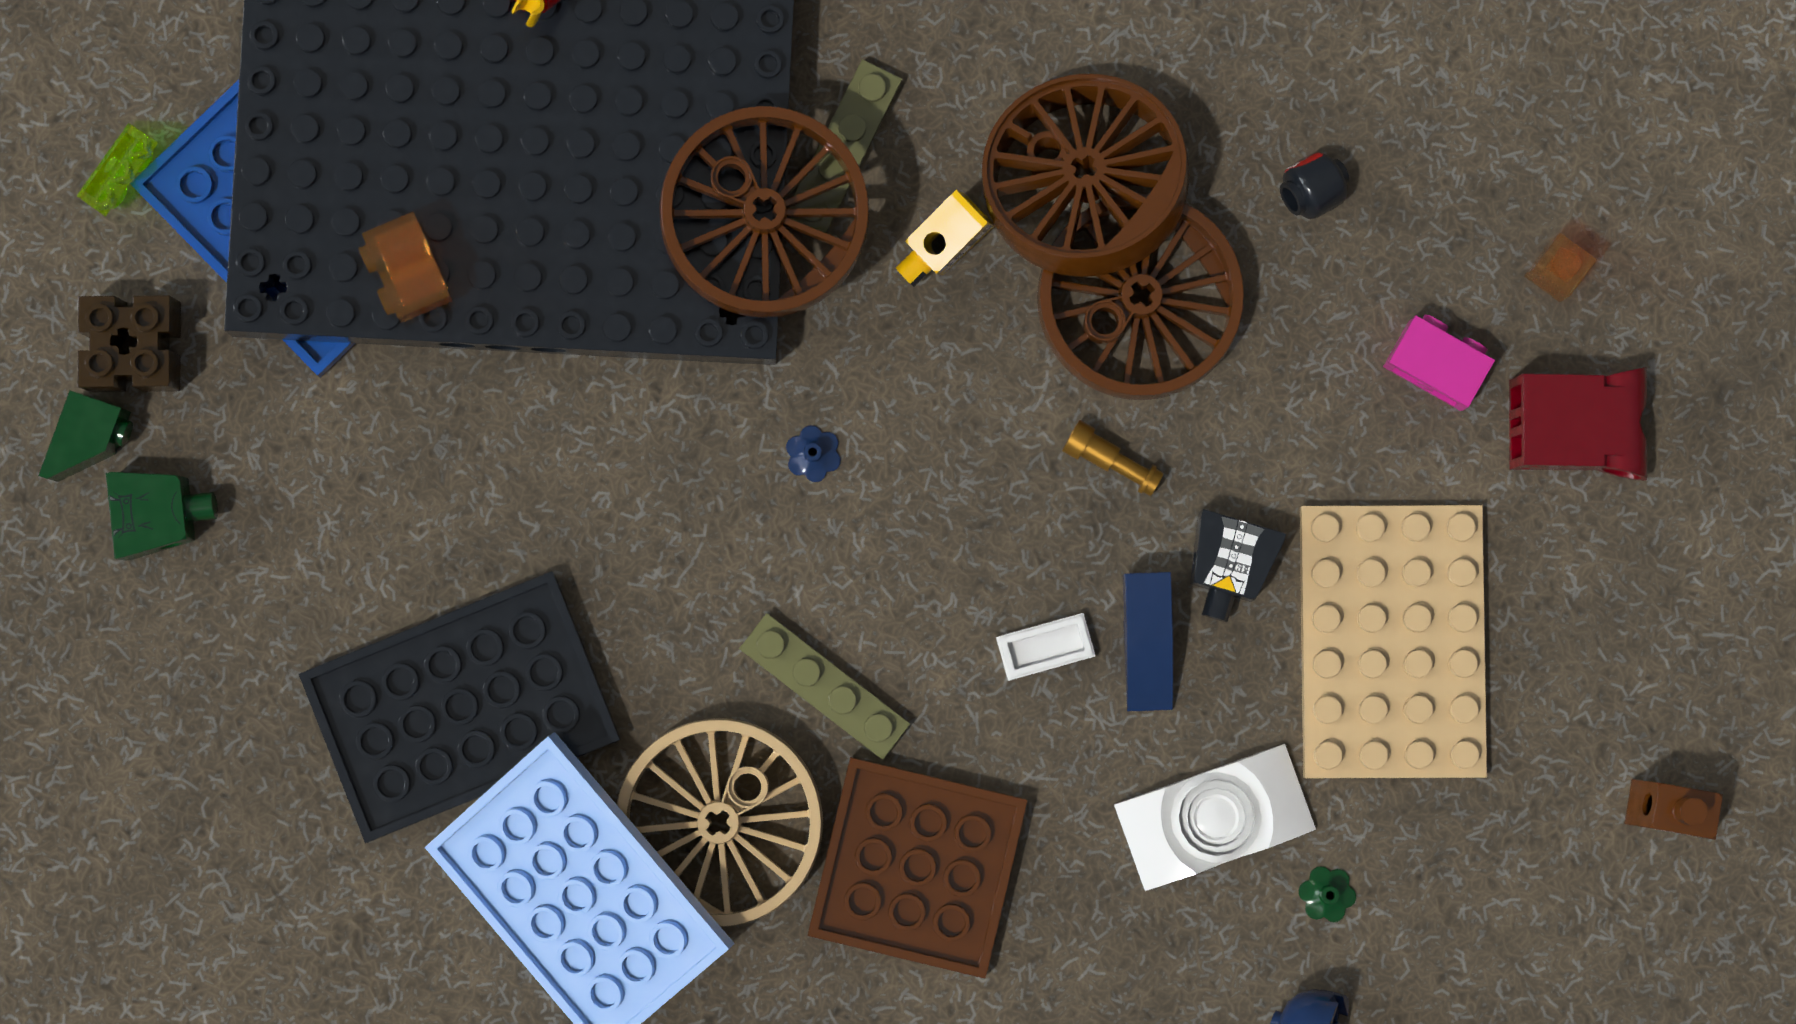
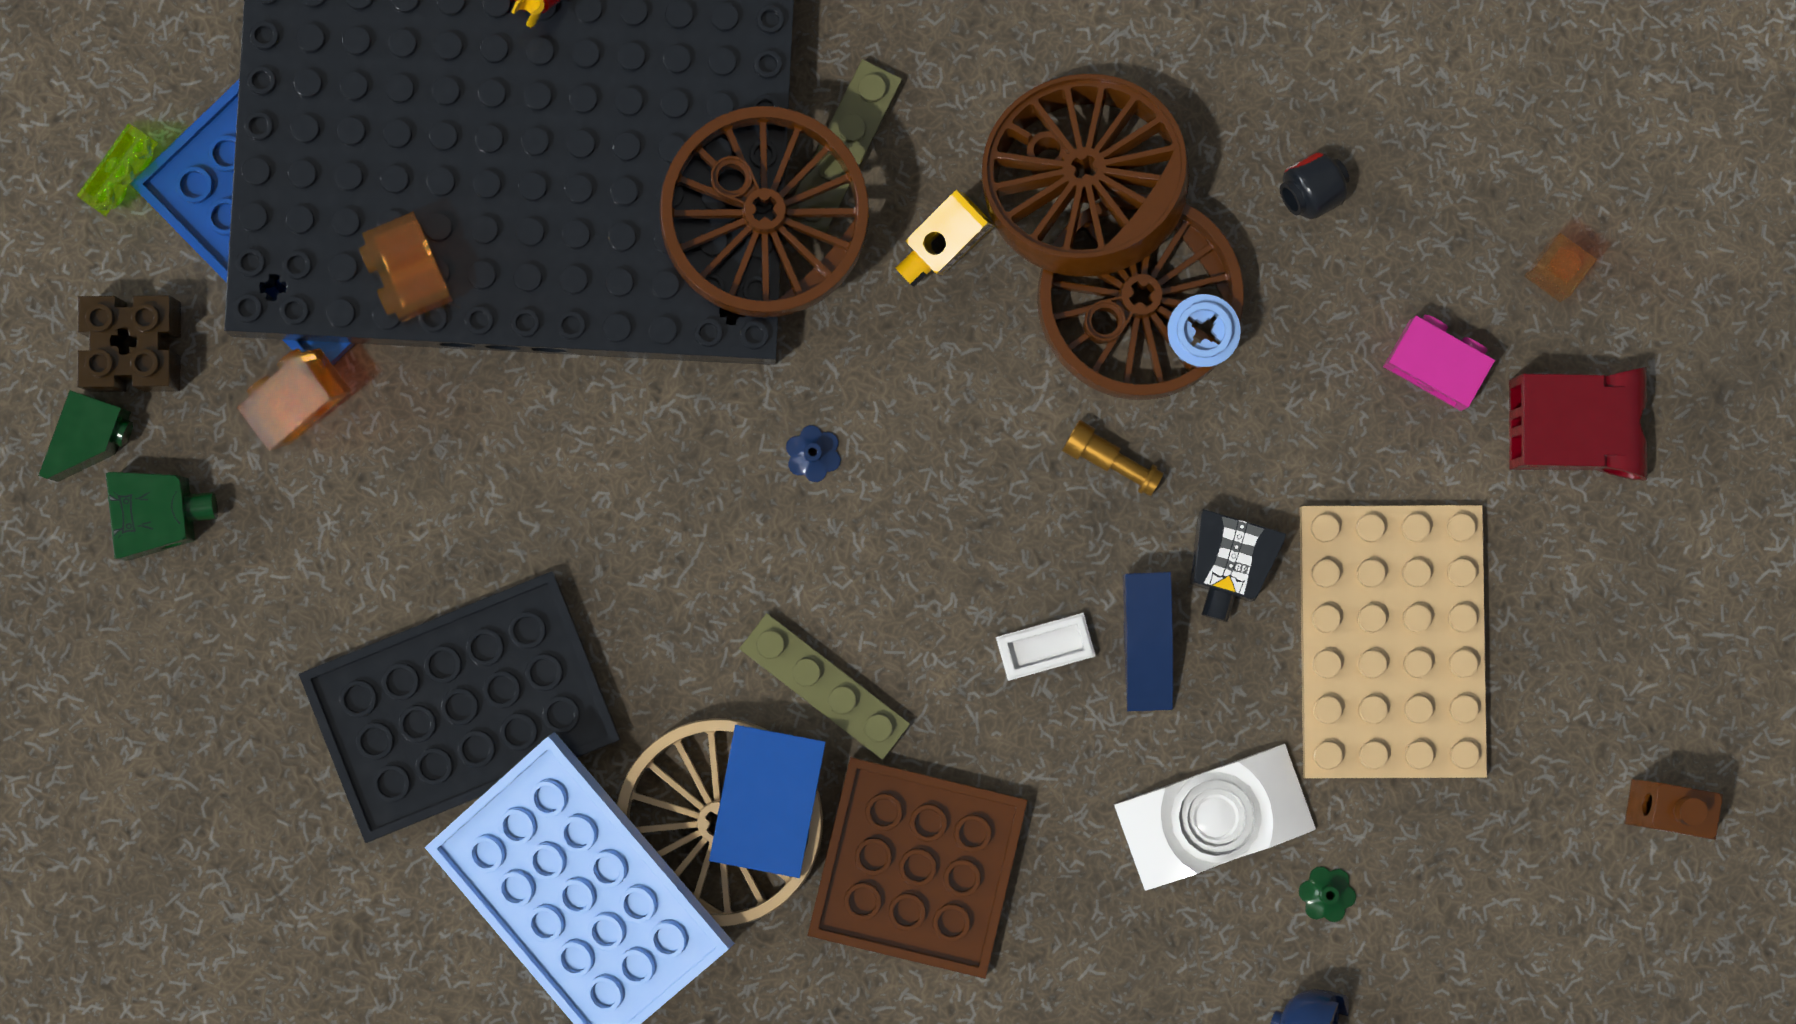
(293, 397): none -> clear orange brick
(767, 801): none -> blue tile
(1225, 329): none -> light blue gear

